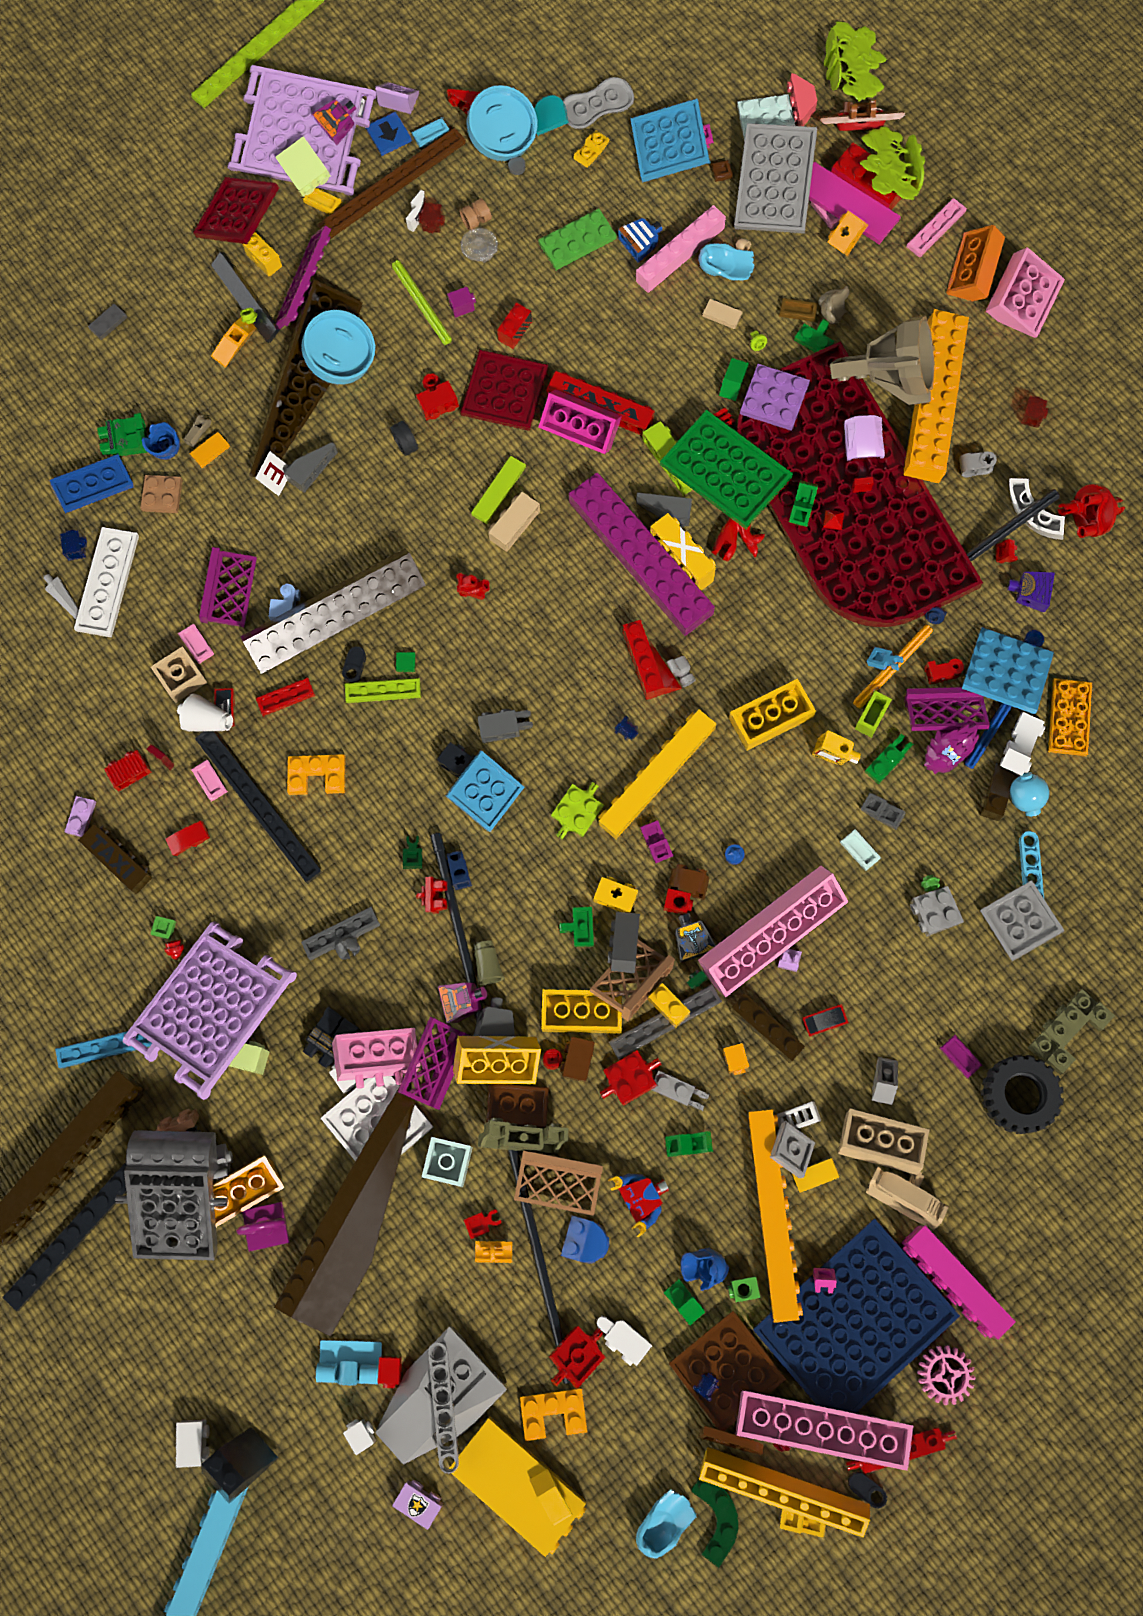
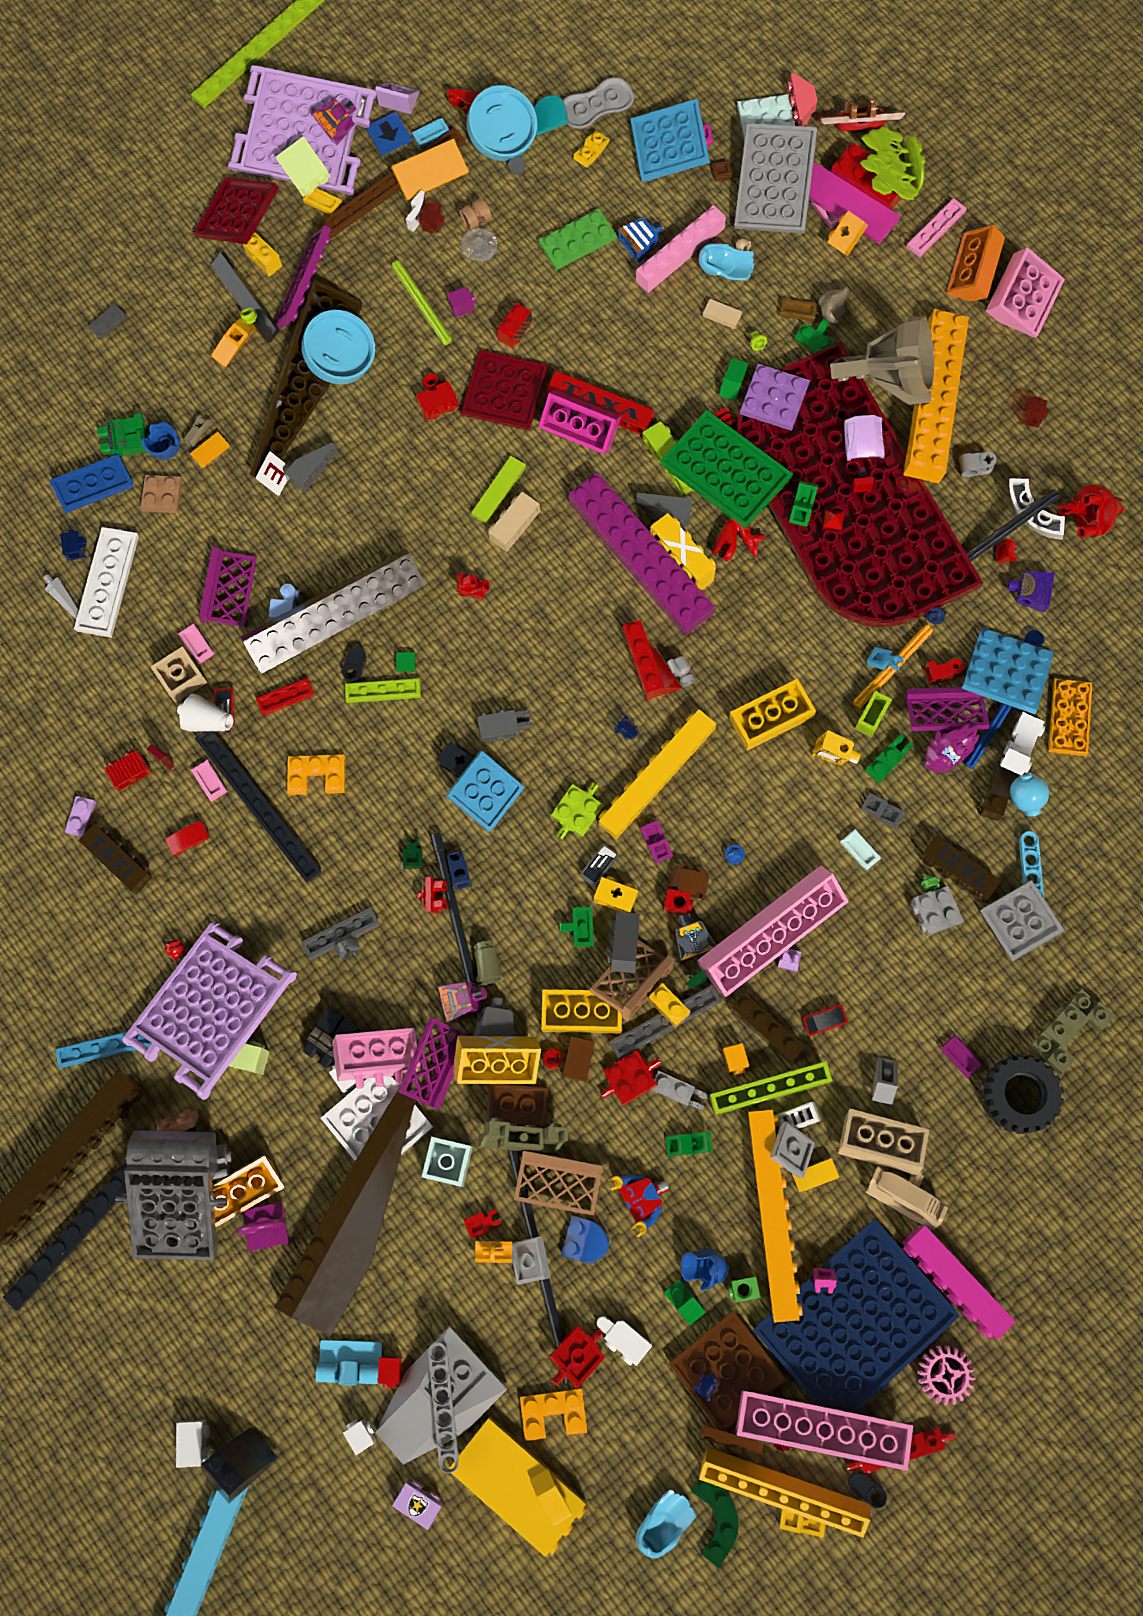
(163, 927): bright green plate -> none
(404, 438): black tyre -> none
(430, 169): none -> light orange tile
(530, 1260): none -> light grey plate
(599, 865): none -> slope
(770, 1088): none -> lime brick
(858, 57): lime plant -> none
(960, 869): none -> dark brown brick

